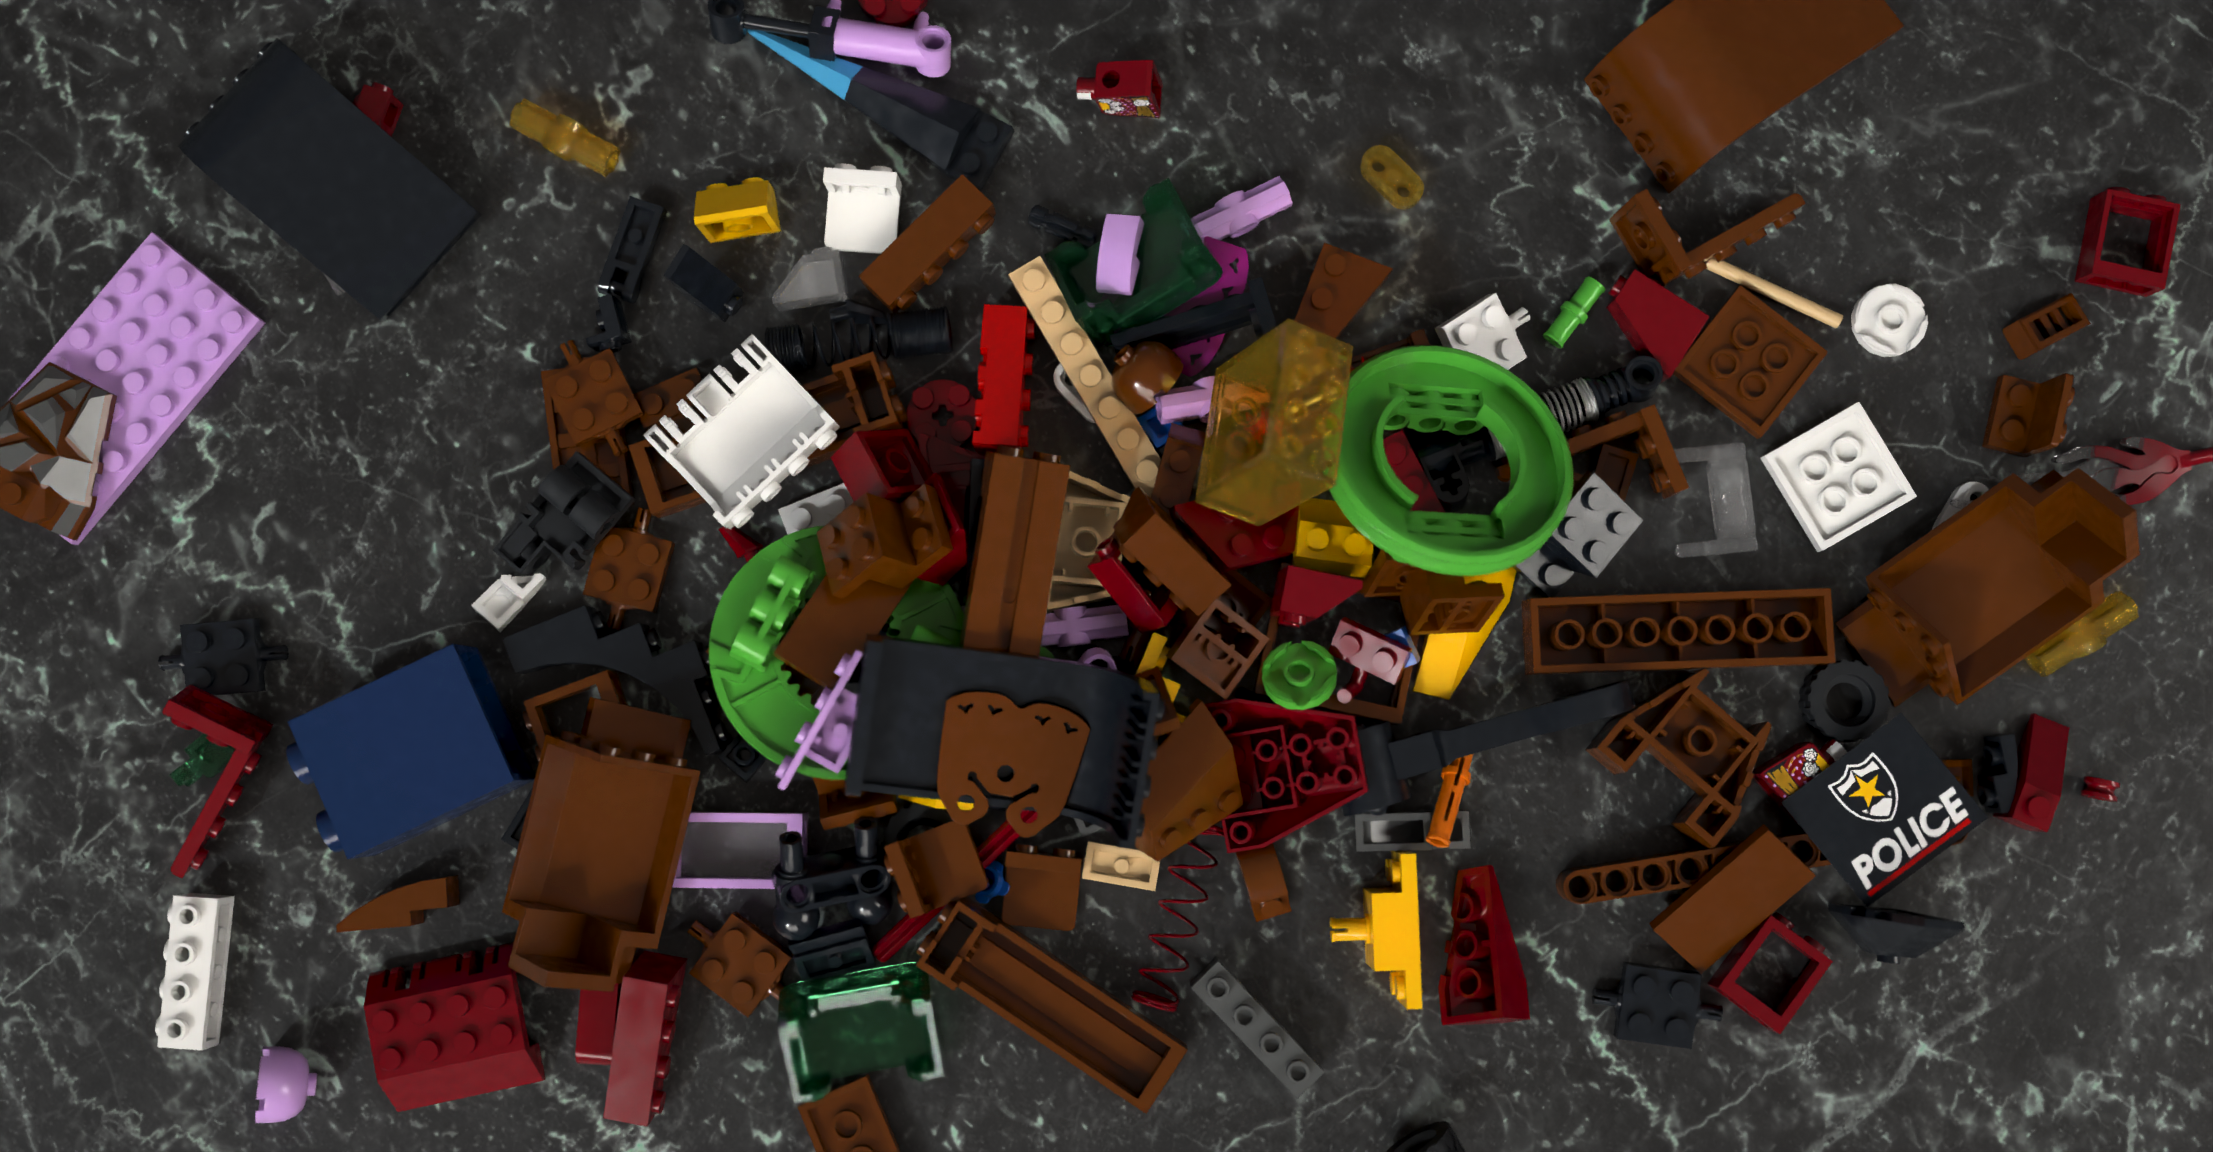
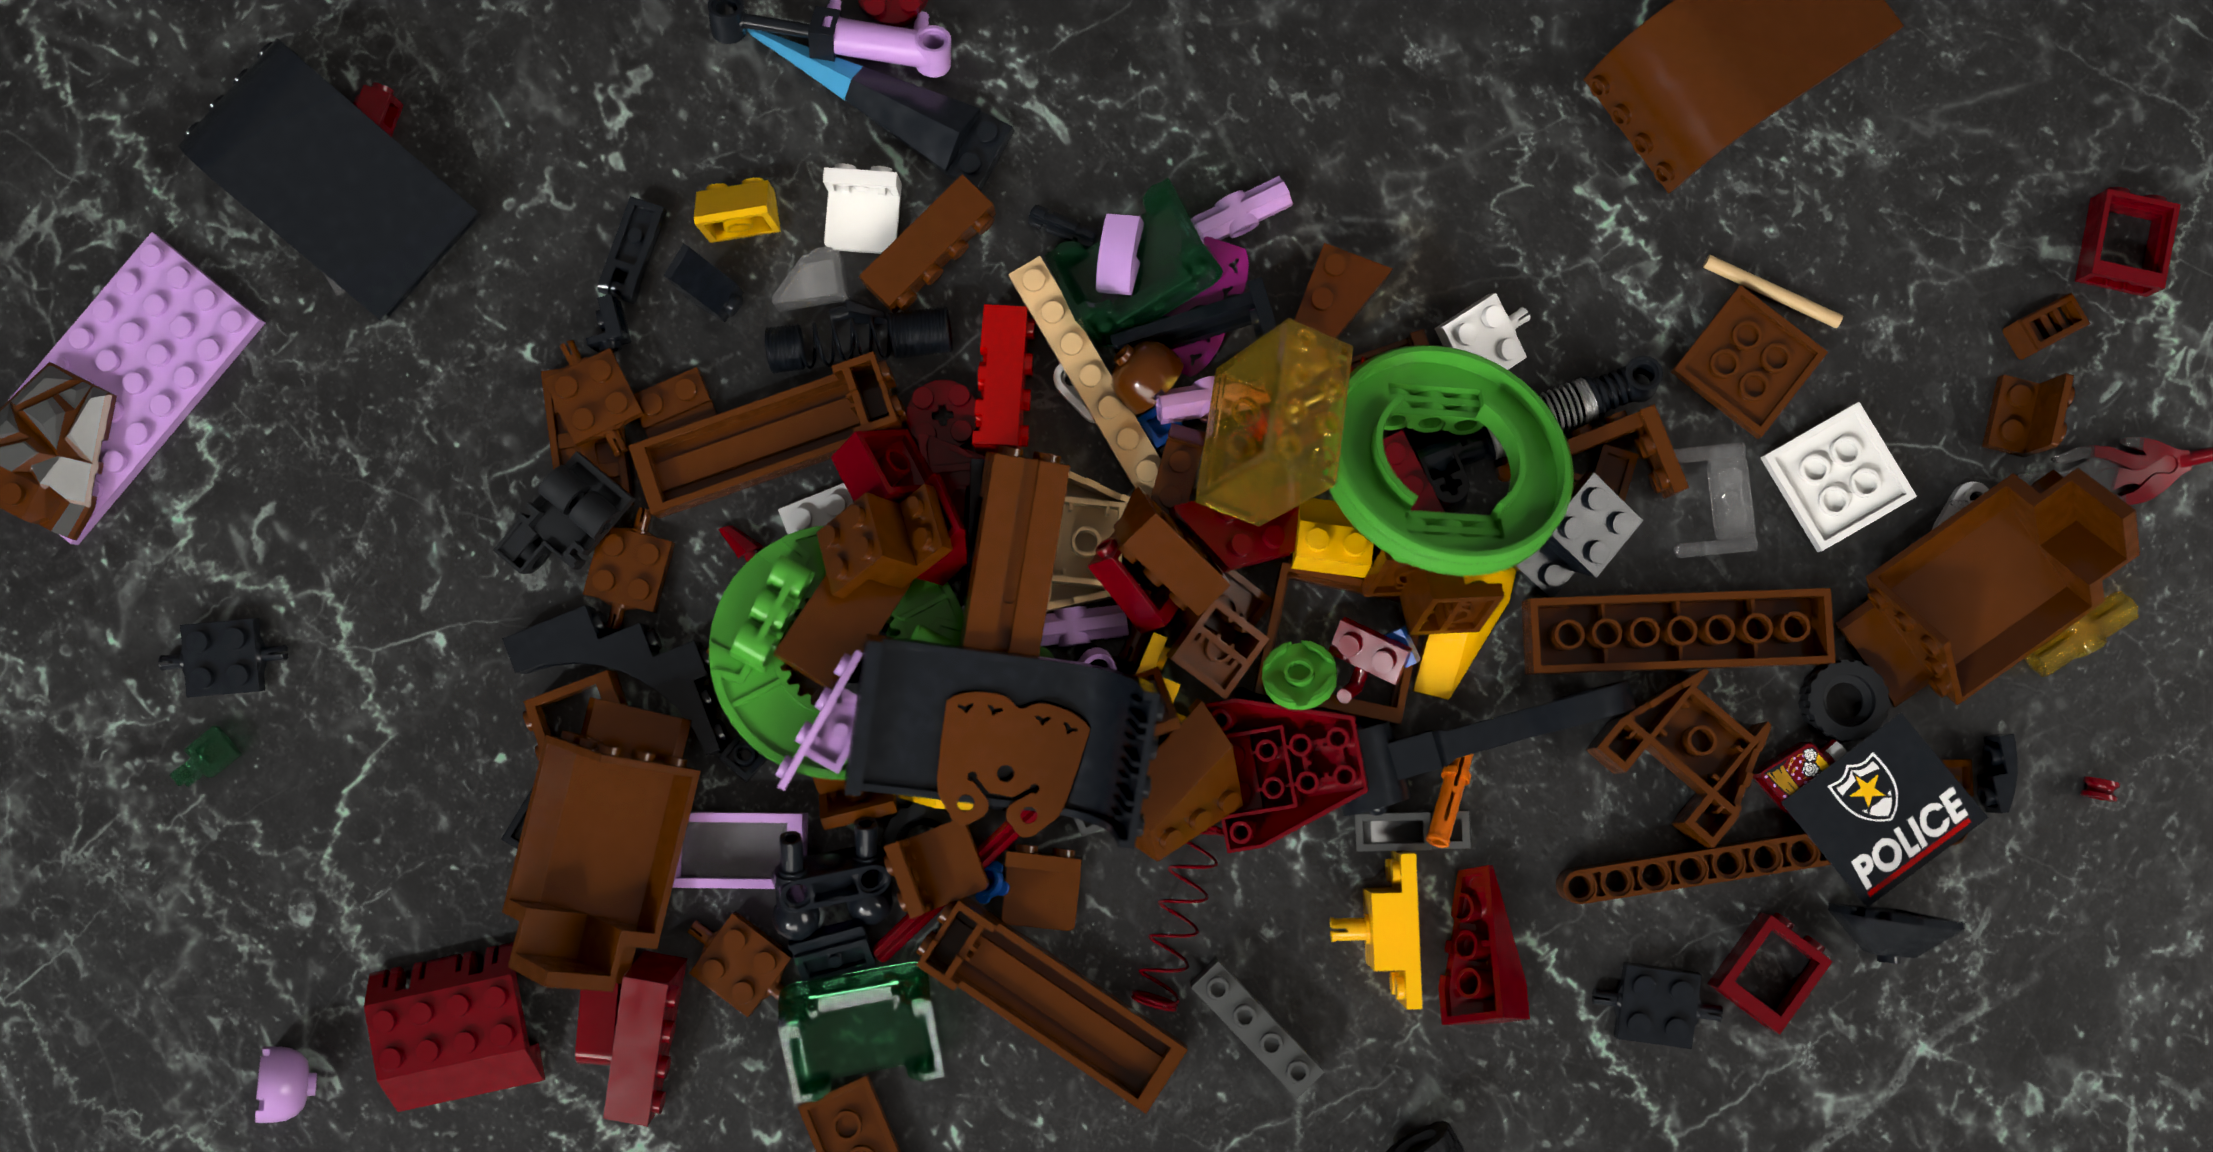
(195, 971): white brick -> none
(225, 727): dark red bracket -> none
(403, 905): reddish brown slope -> none
(408, 752): dark blue brick -> none
(507, 598): white slope -> none
(564, 137): clear yellow piece -> none
(747, 436): white hinge -> none
(1120, 866): tan plate -> none
(1124, 88): dark red torso -> none
(1264, 882): reddish brown brick -> none
(1308, 594): dark red slope -> none
(1395, 175): clear yellow plate -> none
(1574, 312): bright green pin -> none
(1655, 319): dark red slope -> none
(1659, 248): reddish brown bracket -> none
(1732, 899): reddish brown tile -> none
(1889, 320): white tile -> none
(2039, 776): dark red slope -> none

